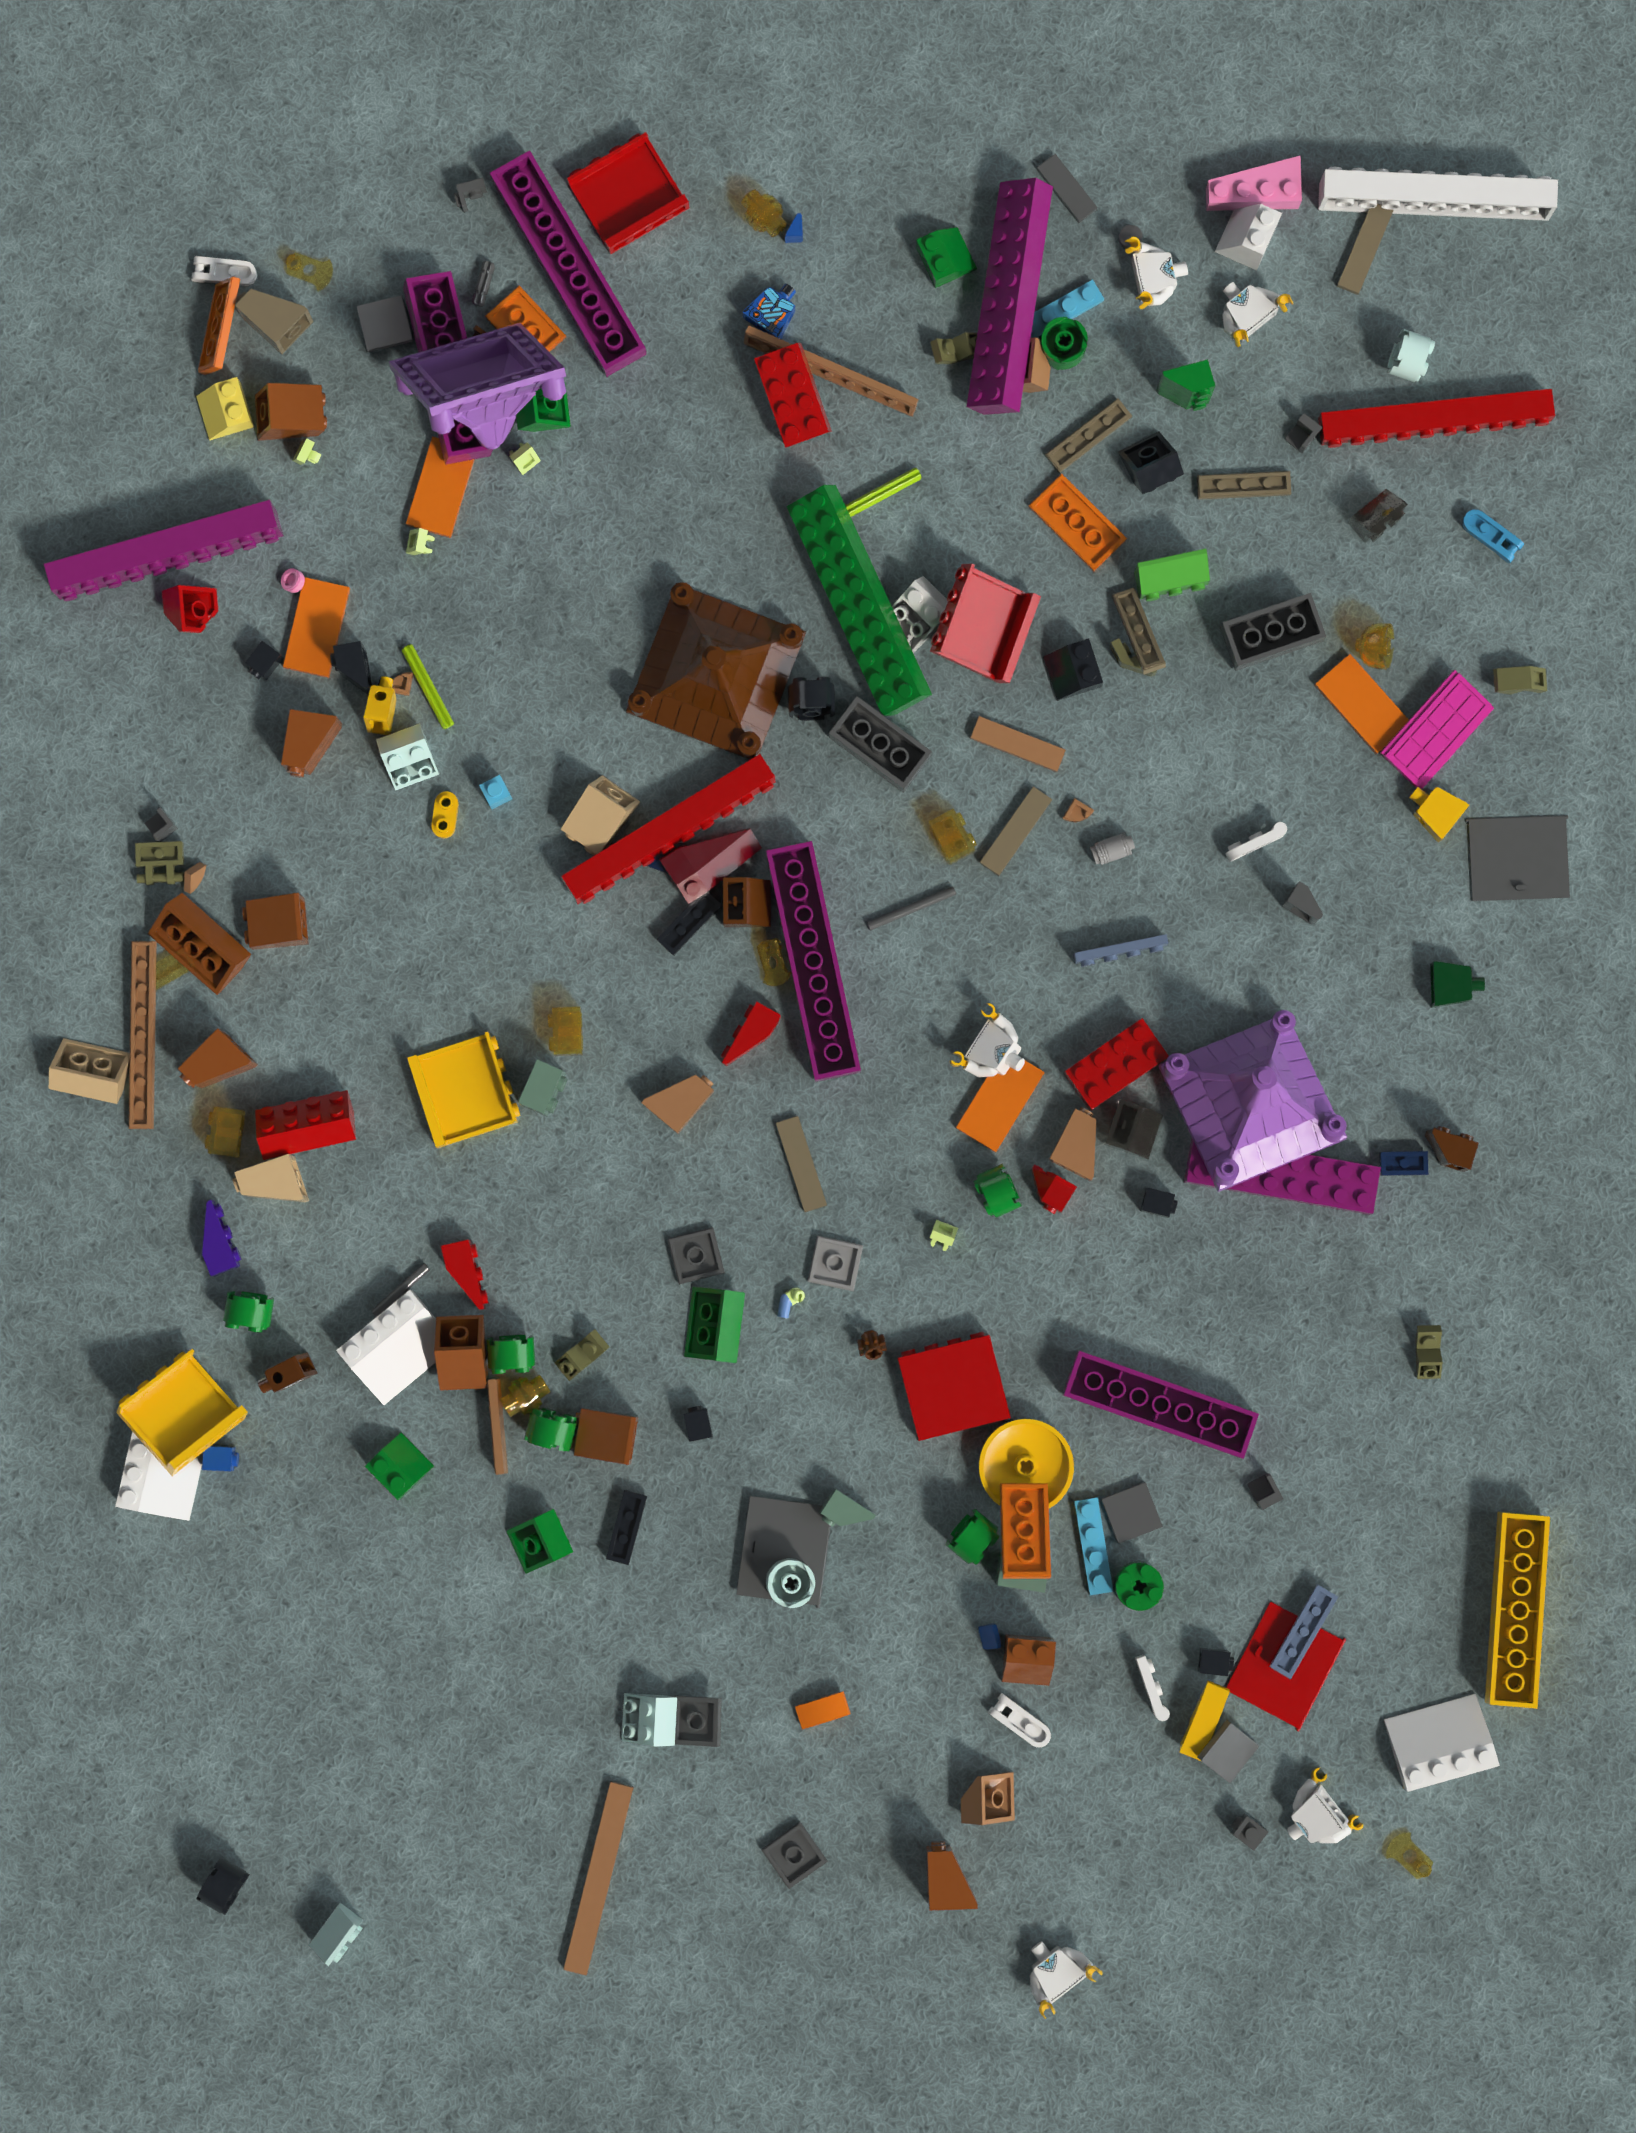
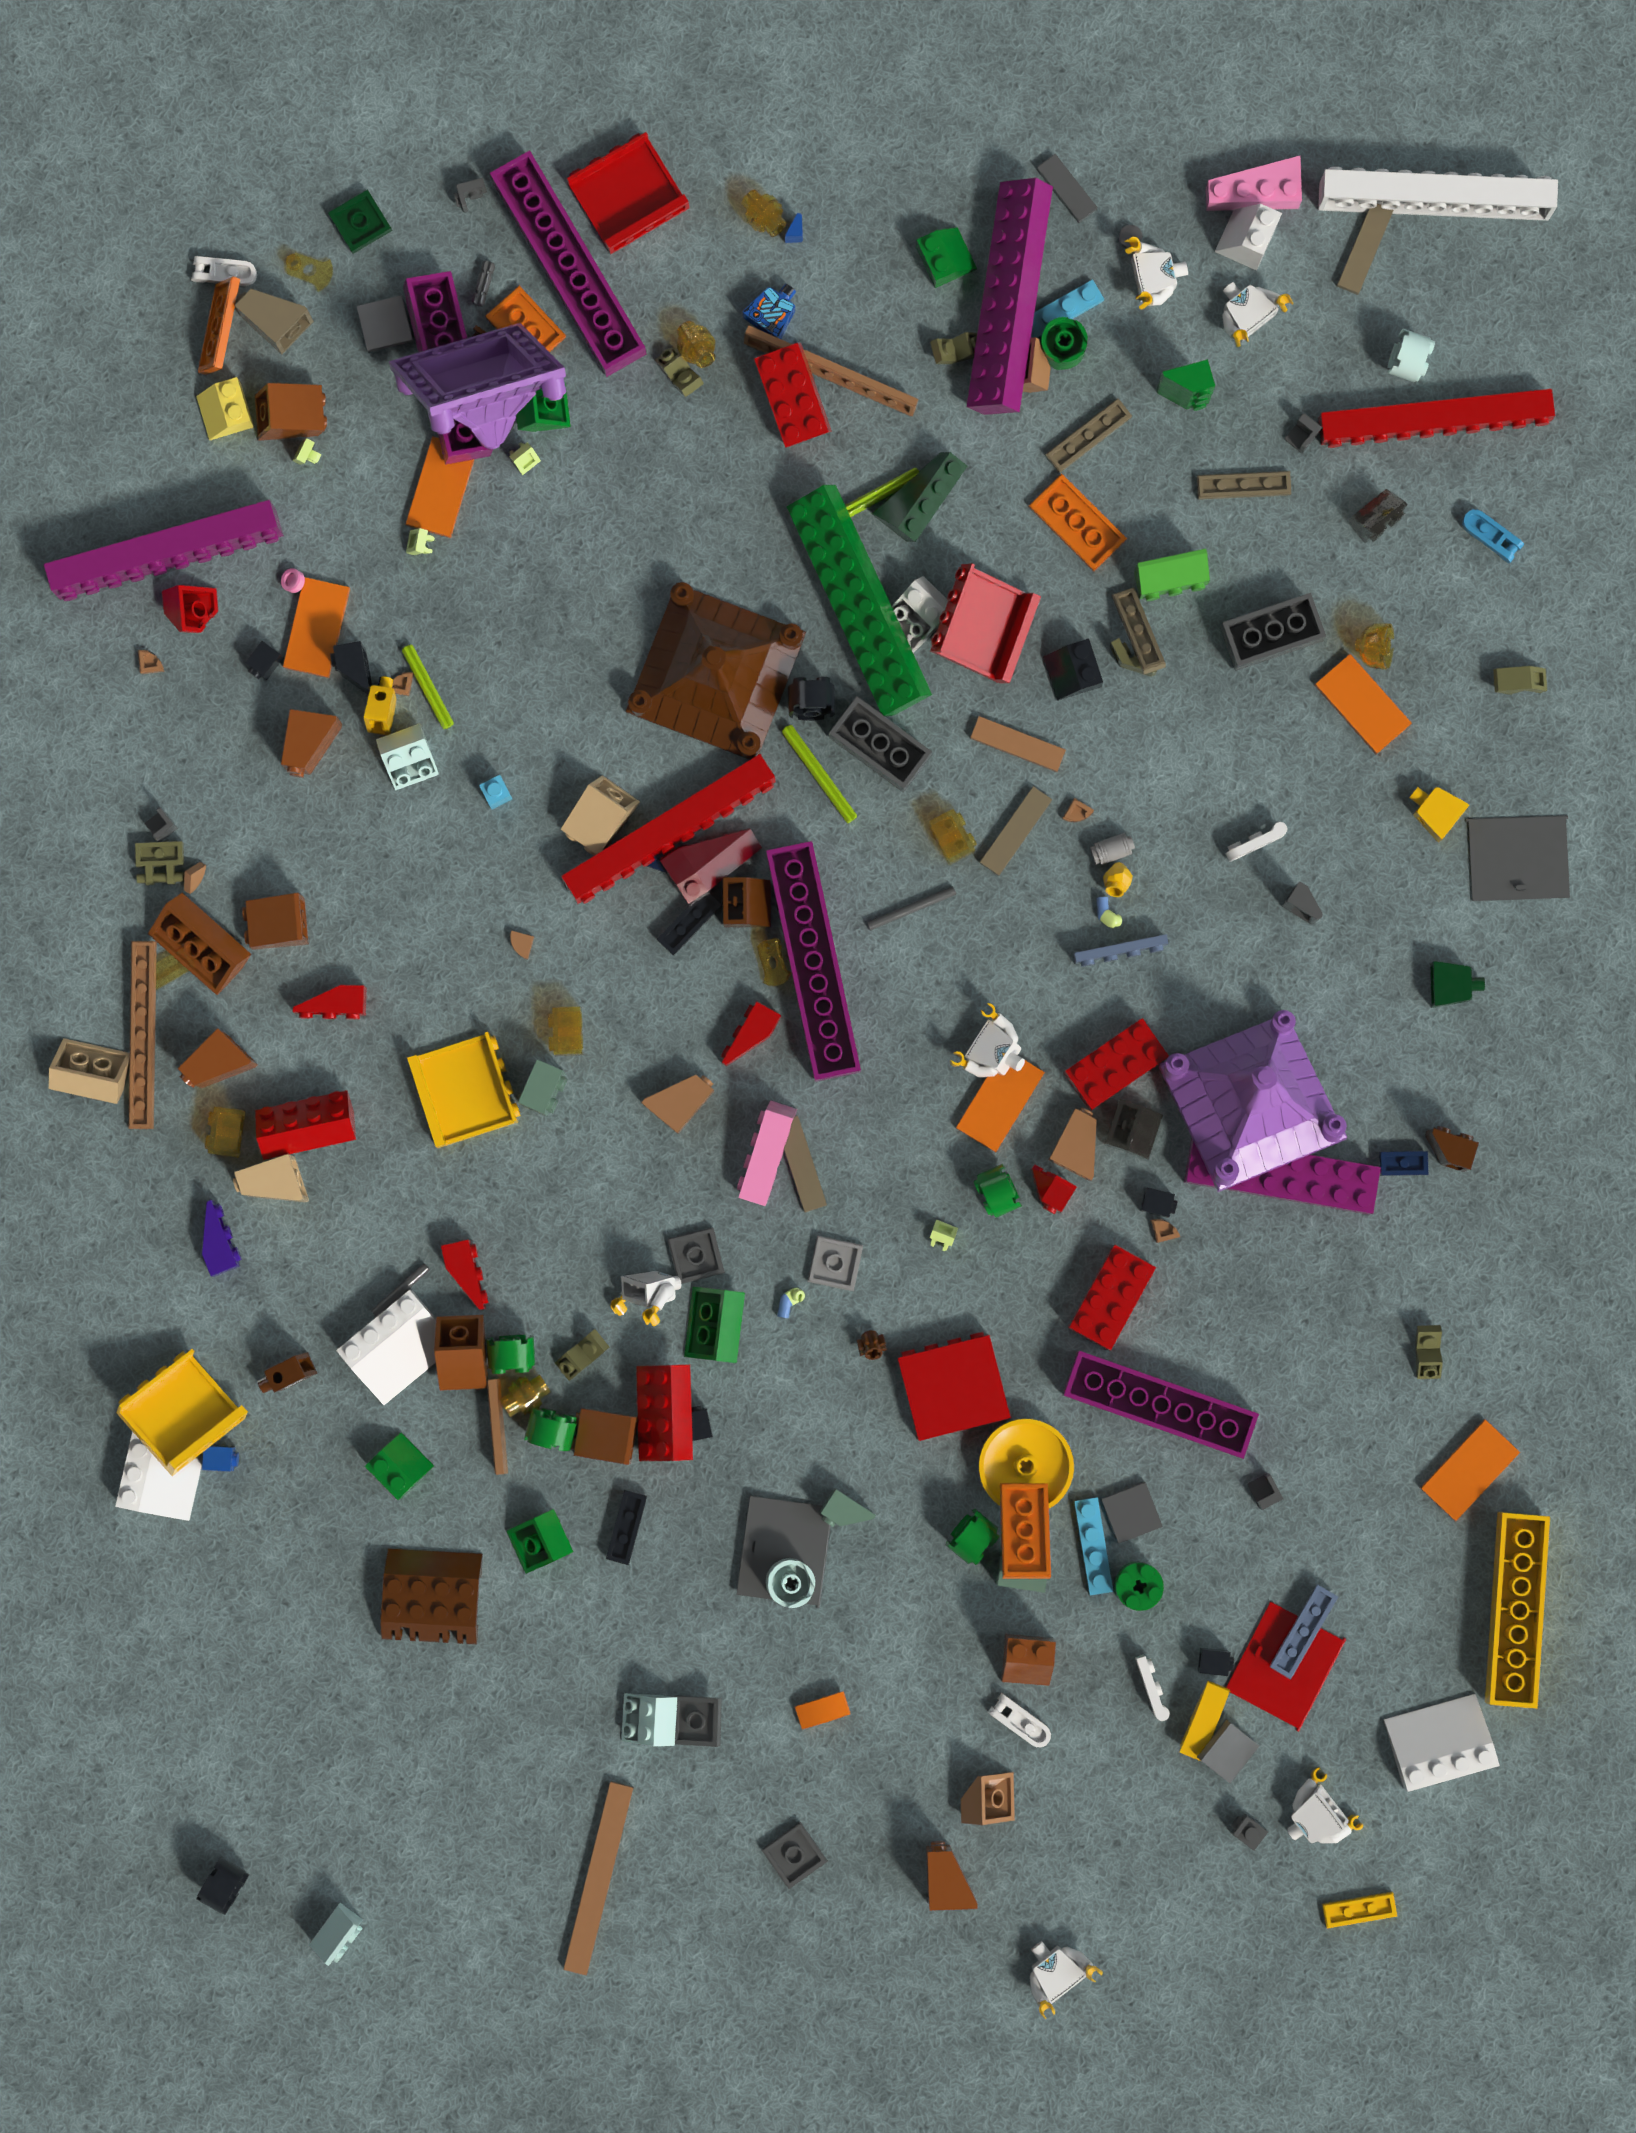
(149, 663): none -> medium nougat tile
(248, 1310): green brick -> none
(341, 1000): none -> red slope
(360, 221): none -> dark green plate
(431, 1595): none -> reddish brown slope
(445, 814): yellow plate -> none
(522, 943): none -> medium nougat tile
(648, 1290): none -> white torso
(664, 1413): none -> red brick
(678, 371): none -> olive slope
(696, 344): none -> clear yellow piece
(767, 1153): none -> bright pink wedge
(819, 774): none -> lime axle
(920, 498): none -> dark green wedge
(990, 1636): blue slope -> none
(1105, 915): none -> arm
(1112, 1297): none -> red brick
(1117, 880): none -> yellow rock
(1151, 462): black slope -> none
(1164, 1230): none -> medium nougat tile
(1359, 1910): none -> yellow tile
(1399, 1845): clear yellow piece -> none
(1437, 730): dark pink piece -> none
(1470, 1470): none -> orange tile

